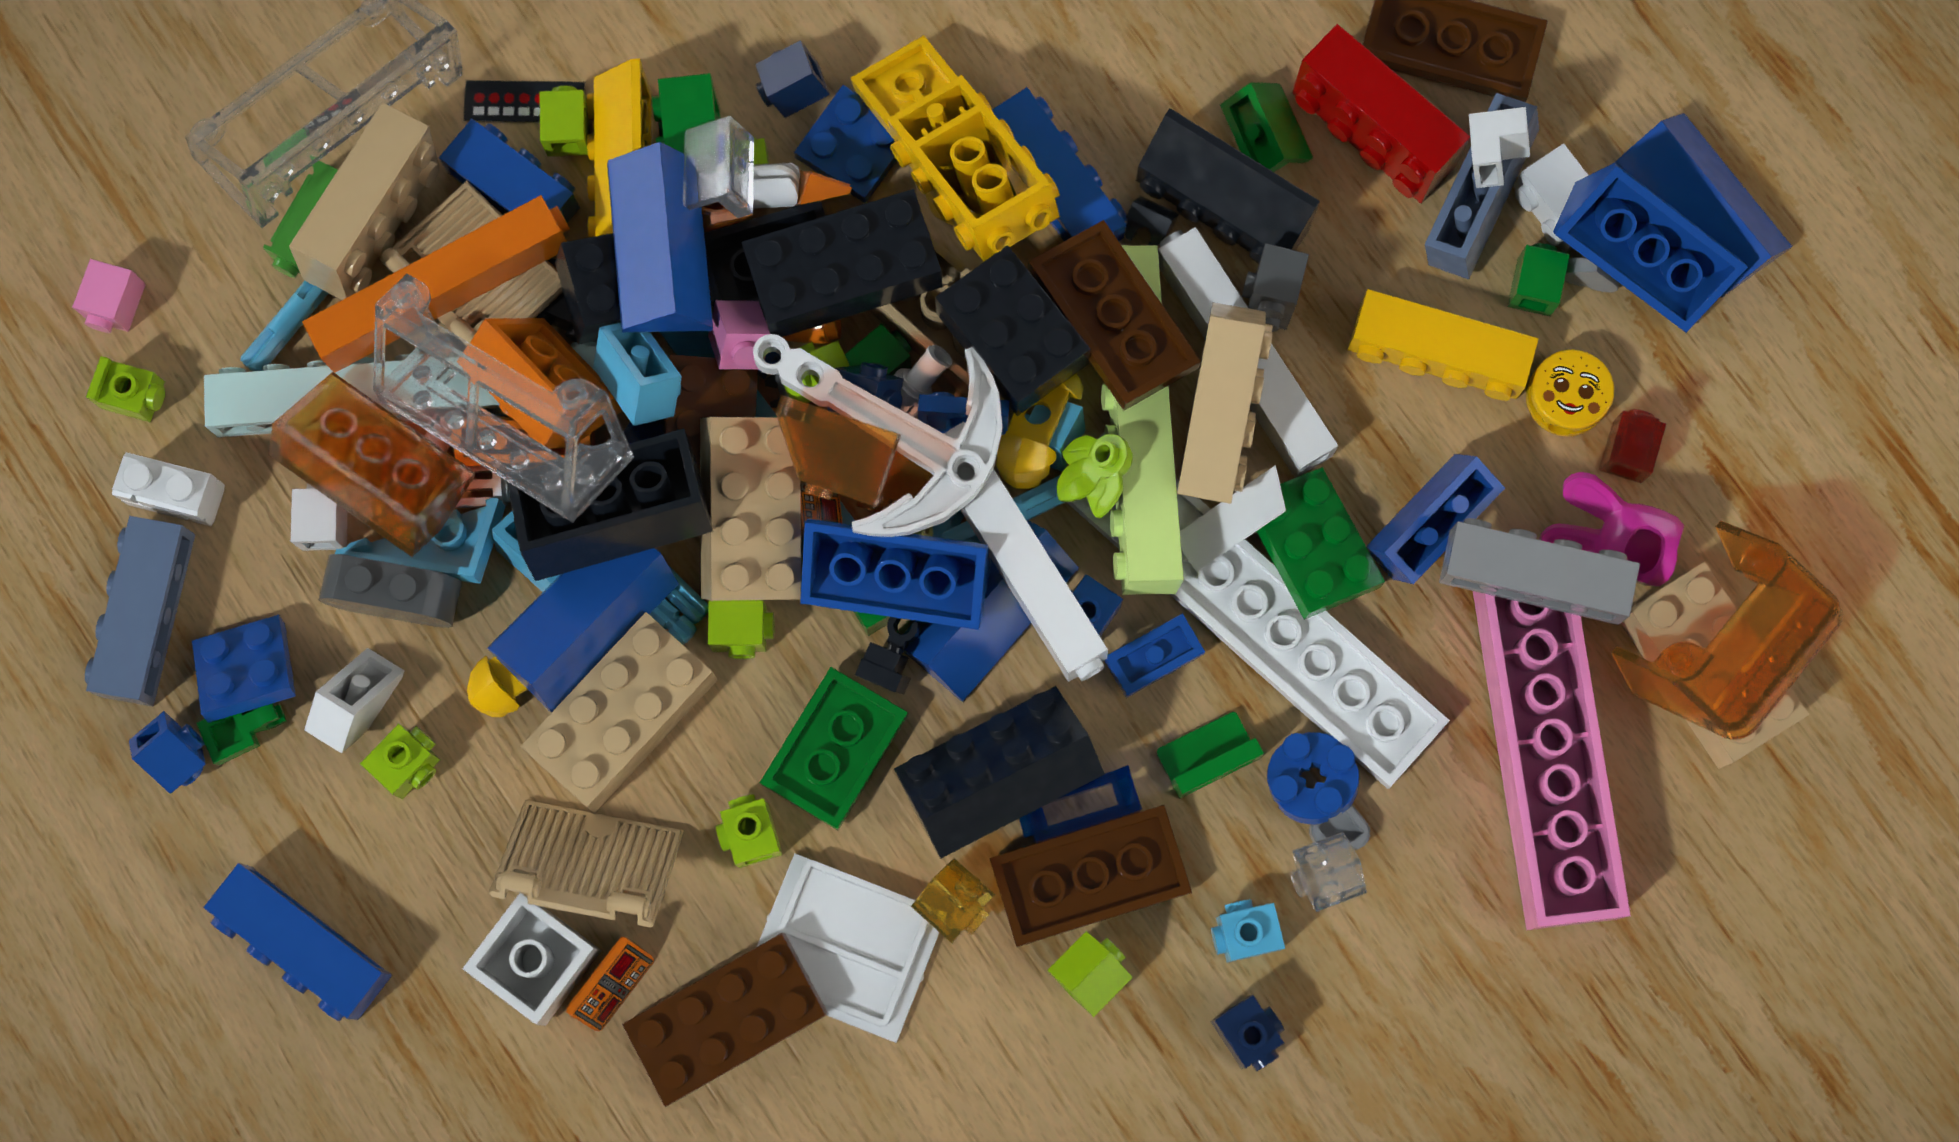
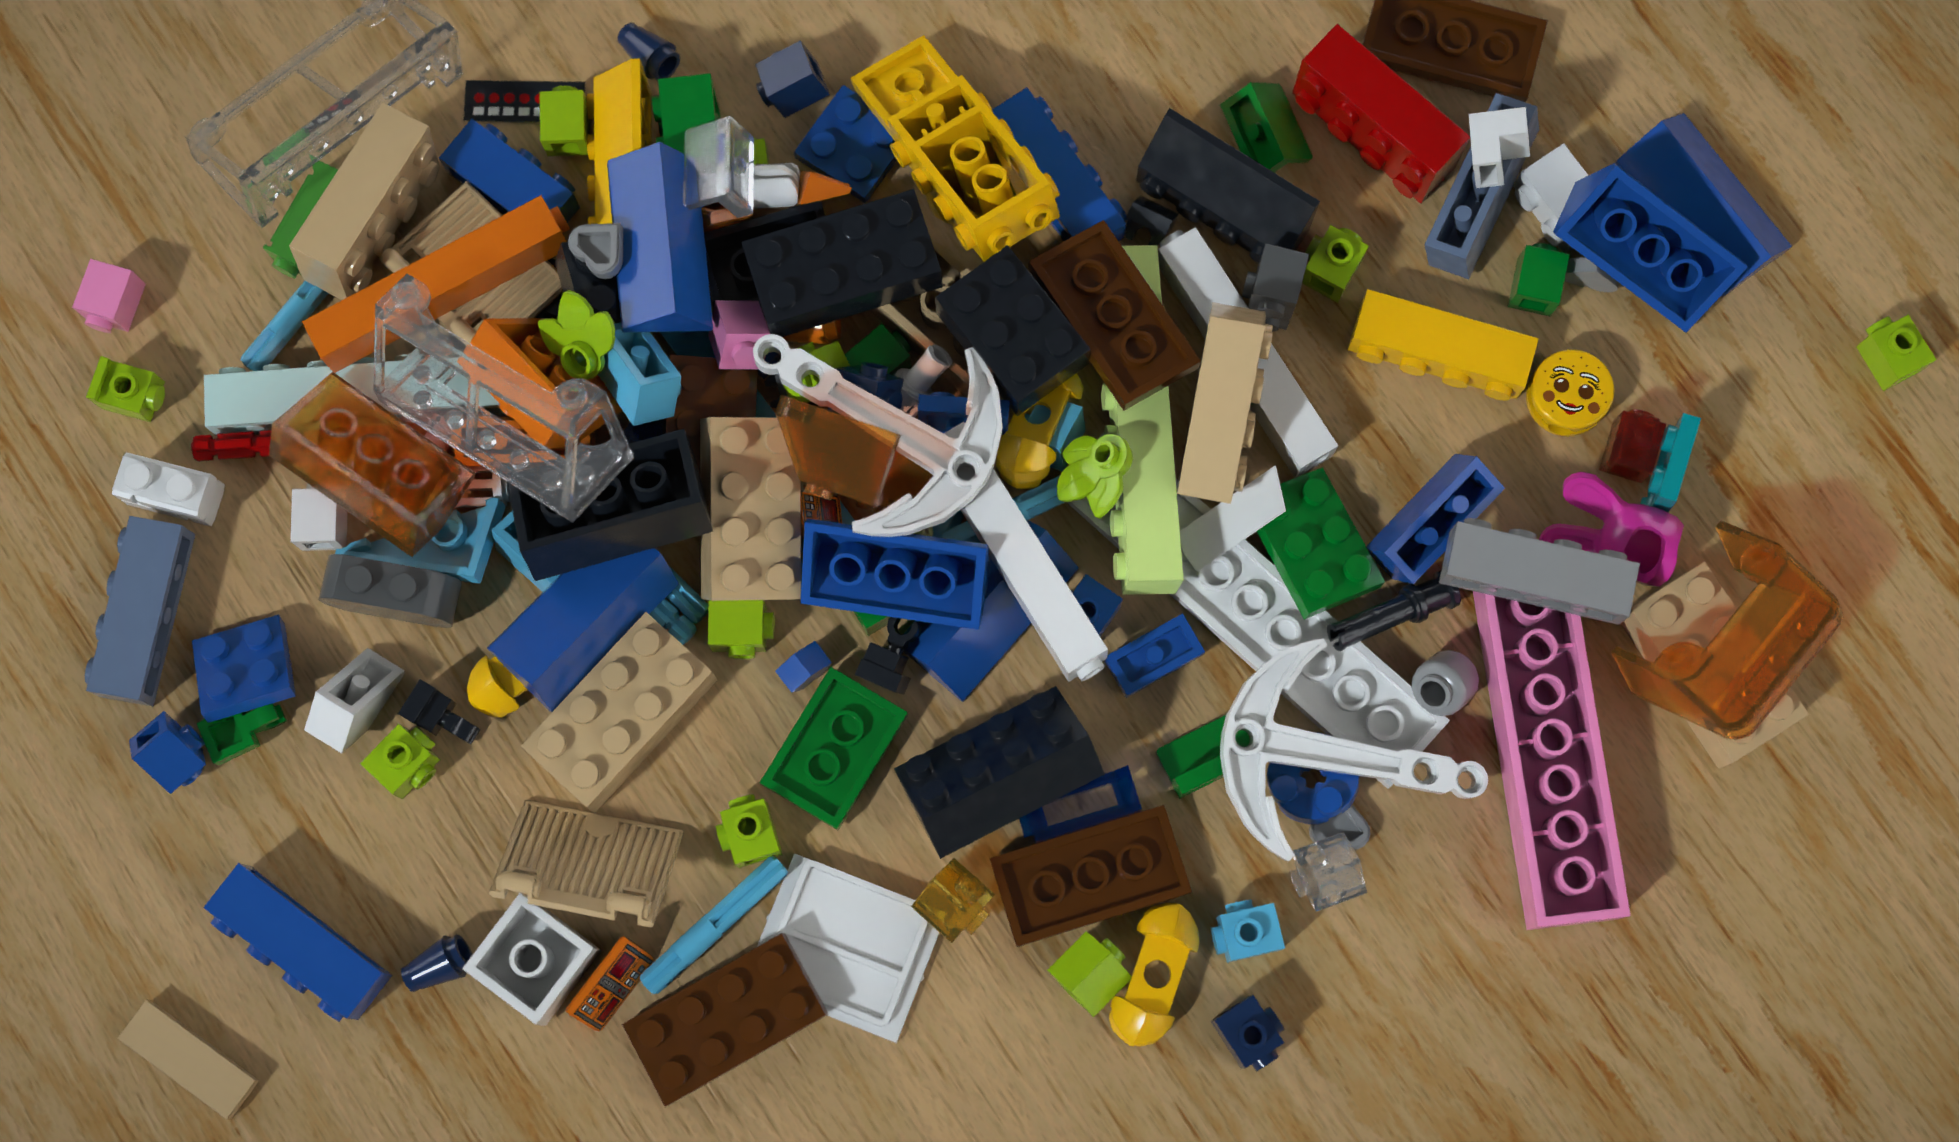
(188, 1059): none -> tan tile
(231, 445): none -> red axle
(433, 710): none -> black piece
(437, 964): none -> dark blue cone
(579, 336): none -> lime plate
(599, 247): none -> light grey tile
(656, 54): none -> dark blue cone
(713, 925): none -> medium azure axle
(803, 667): none -> blue piece
(1144, 1011): none -> yellow piece
(1285, 745): none -> white piece
(1333, 261): none -> lime brick
(1411, 605): none -> black pin
(1445, 683): none -> light grey head
(1672, 463): none -> teal plate
(1895, 351): none -> lime brick

